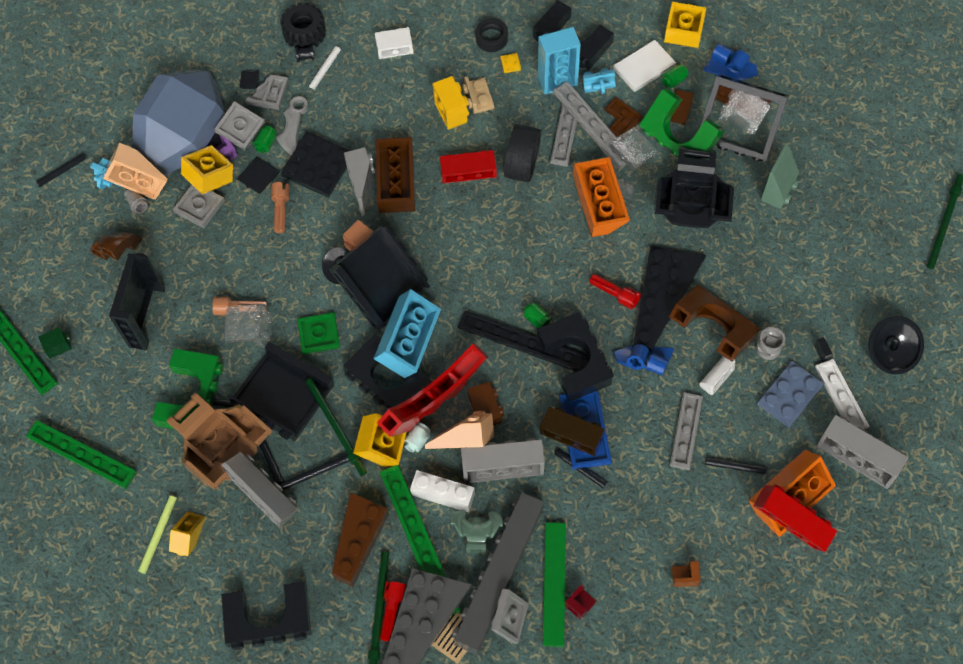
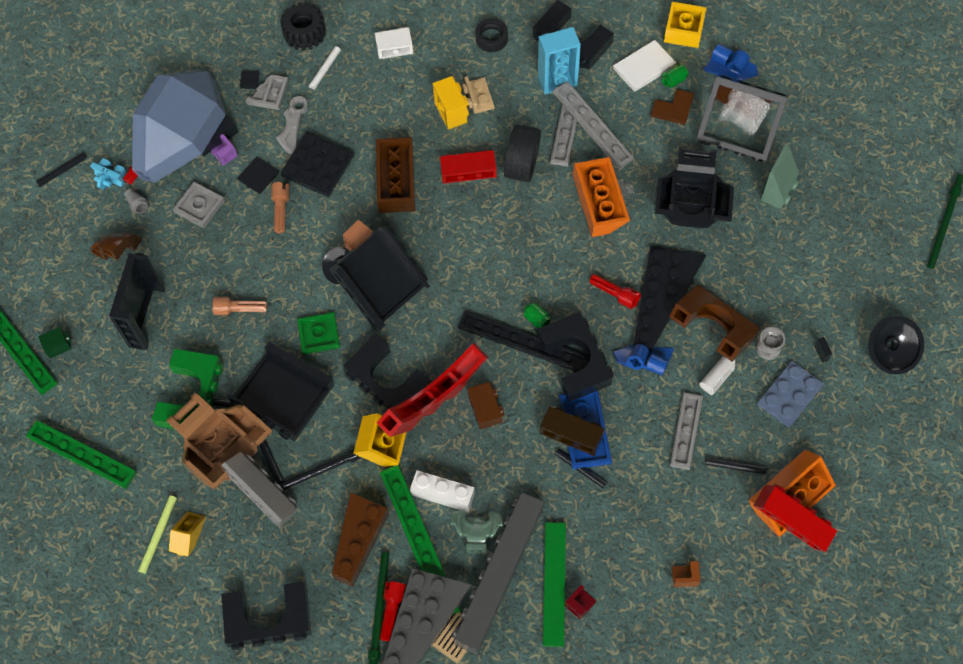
(134, 172): light nougat slope -> none
(206, 169): yellow brick -> none
(239, 125): light grey plate -> none
(248, 324): clear bracket -> none
(264, 139): green brick -> none
(304, 53): black bush -> none
(353, 458): dark green bar -> none
(360, 171): light grey slope -> none
(407, 334): medium azure brick -> none
(417, 438): light aqua brick -> none
(470, 432): light nougat slope -> none
(503, 460): light grey brick -> none
(509, 616): light grey plate -> none
(510, 63): yellow plate -> none
(599, 81): medium azure hips -> none
(625, 115): reddish brown tile -> none
(633, 148): clear tile -> none
(657, 124): green arch -> none
(841, 393): white tile -> none
(862, 451): light grey brick -> none

